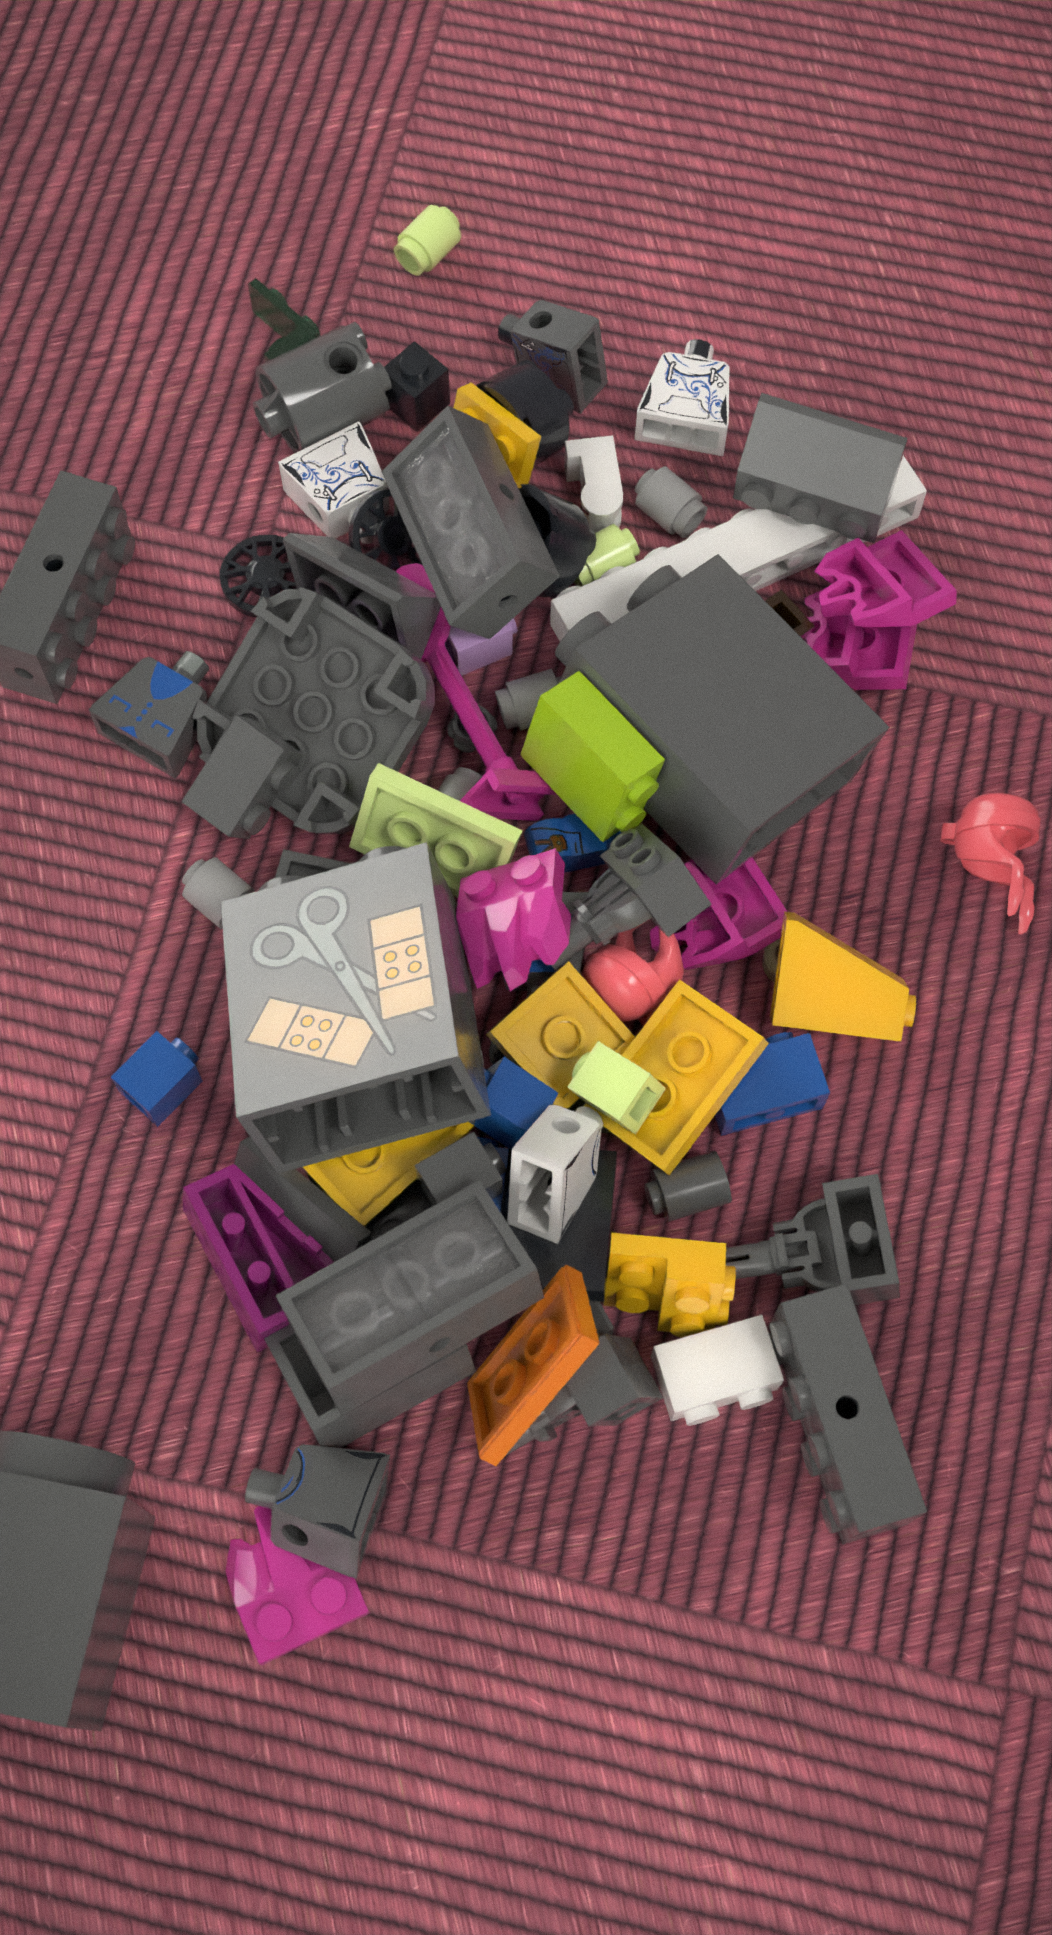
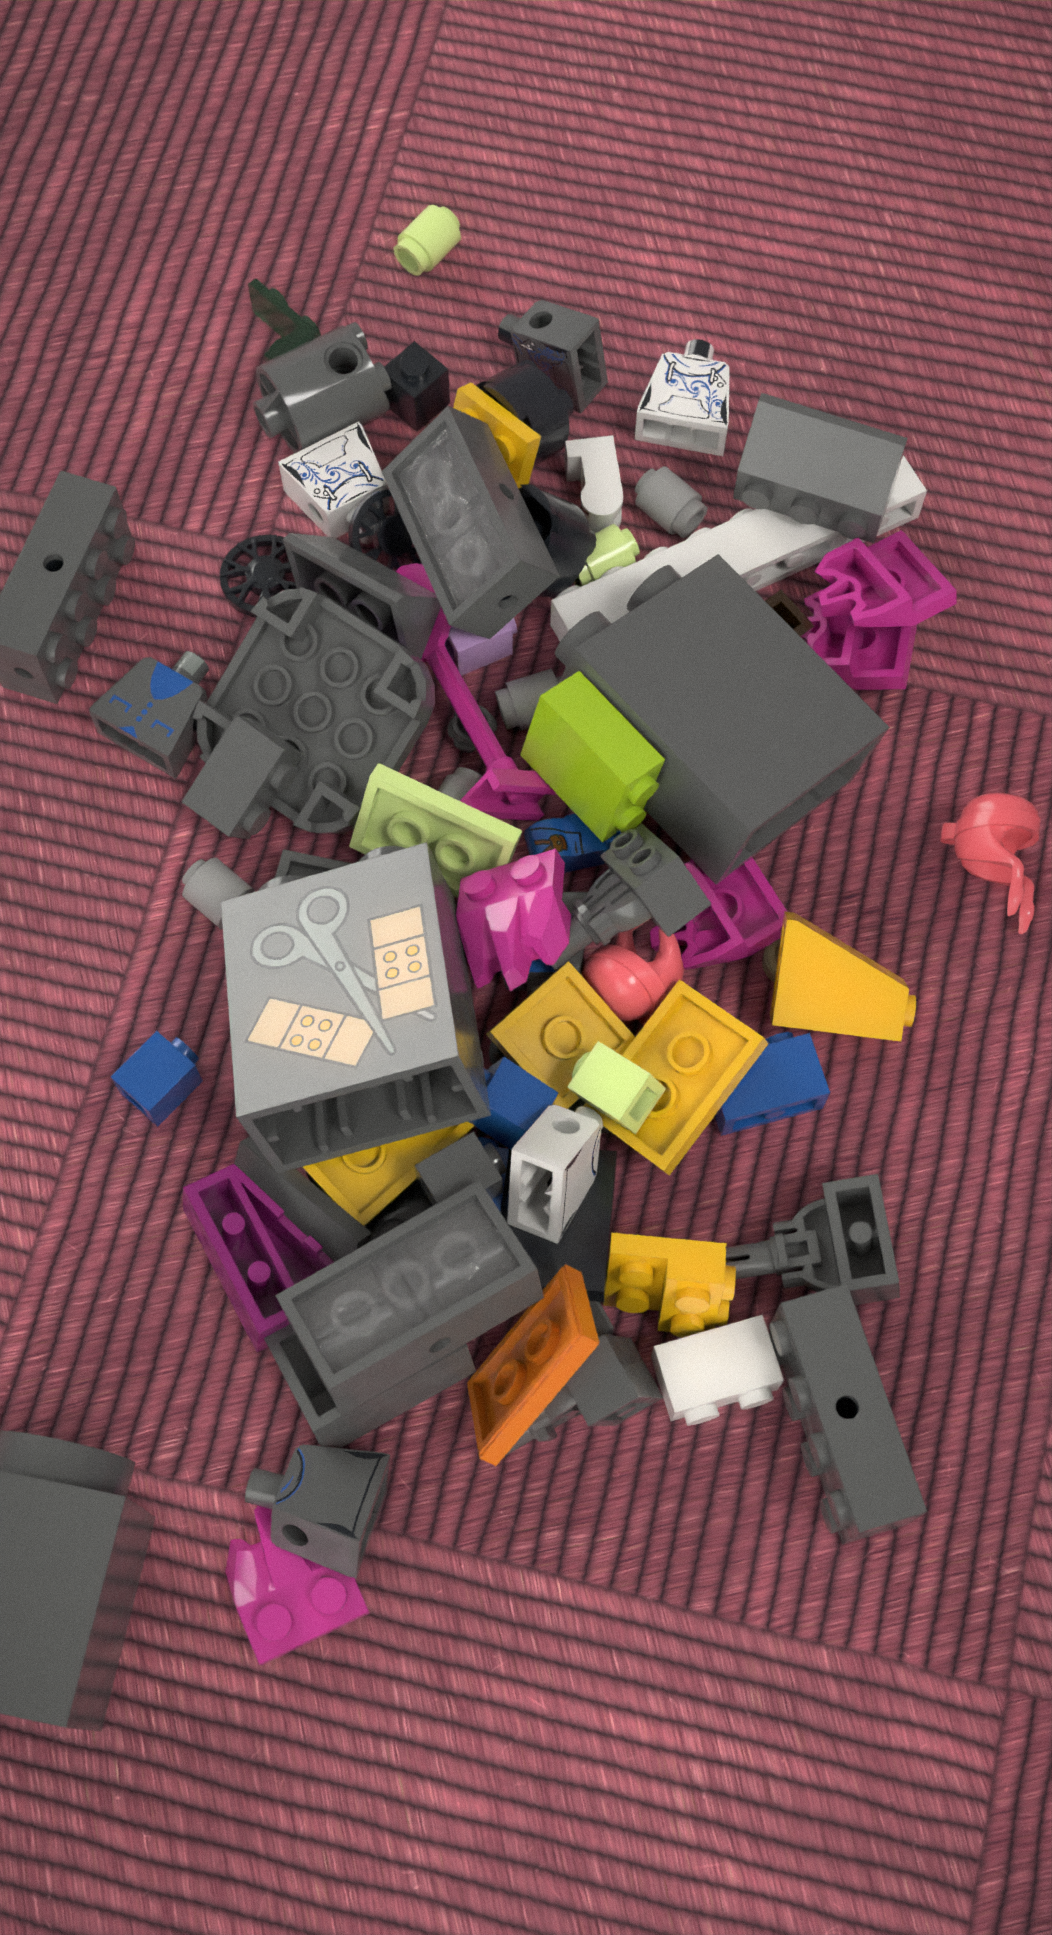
(691, 1188): dark grey brick -> none

